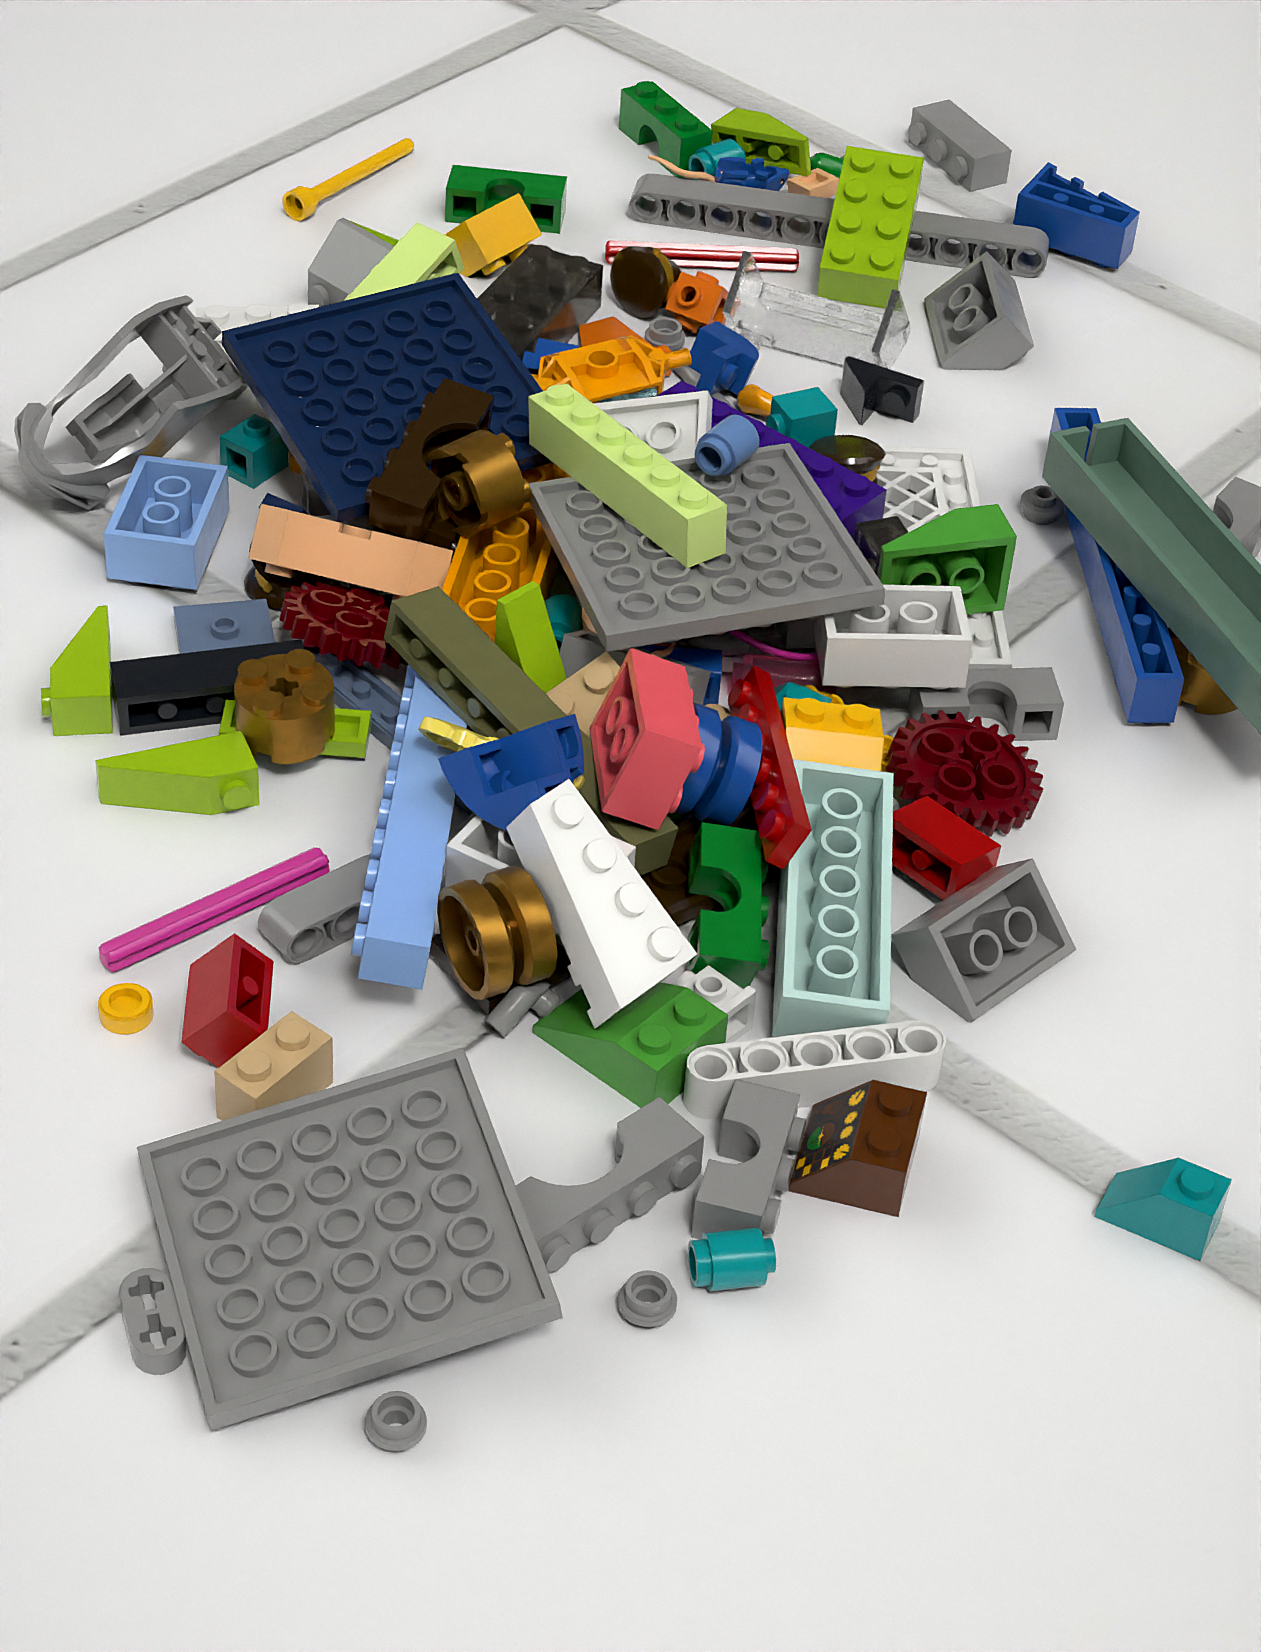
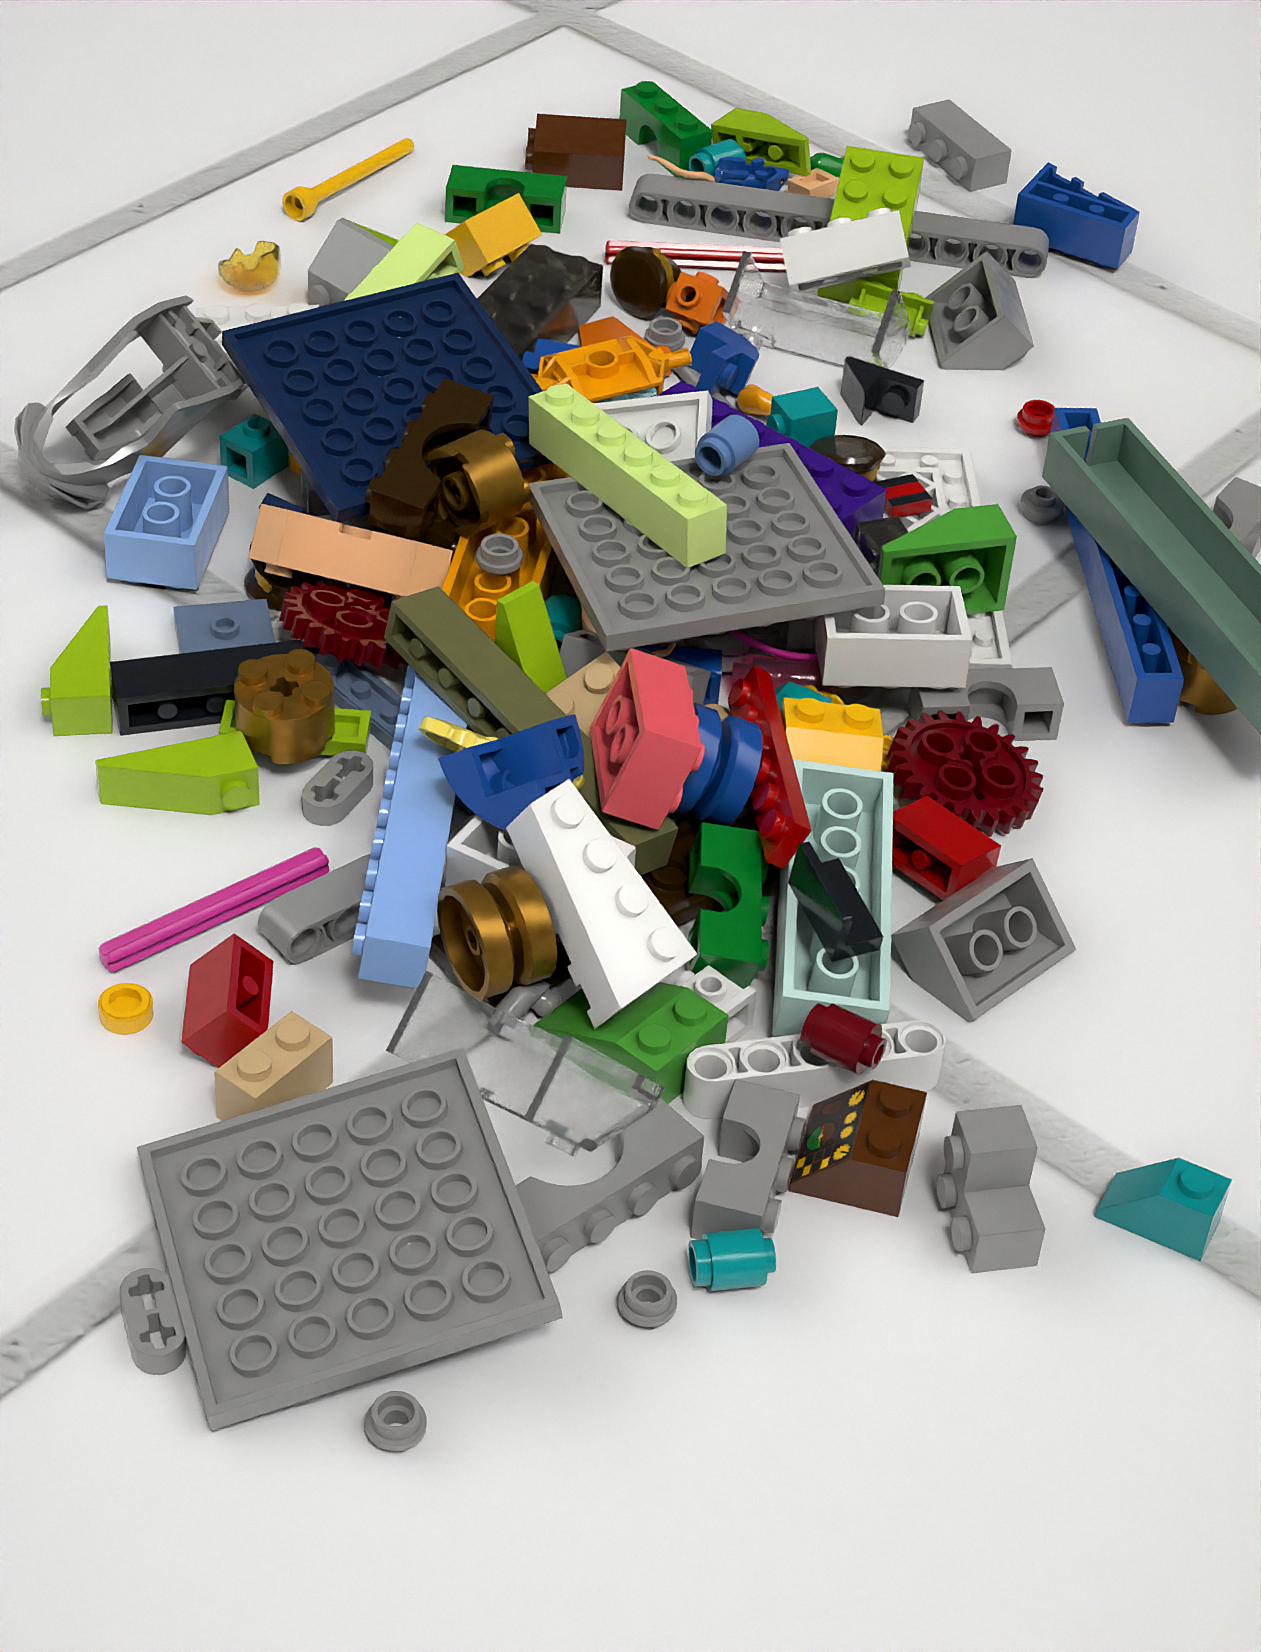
(254, 270): none -> clear yellow hair
(329, 783): none -> light grey beam
(499, 554): none -> light grey plate
(524, 1069): none -> clear windscreen
(578, 147): none -> reddish brown brick
(833, 905): none -> black panel
(843, 1038): none -> dark red brick
(845, 250): none -> white brick
(875, 296): none -> lime hinge
(905, 496): none -> tile
(989, 1189): none -> light grey brick
(1036, 418): none -> red plate

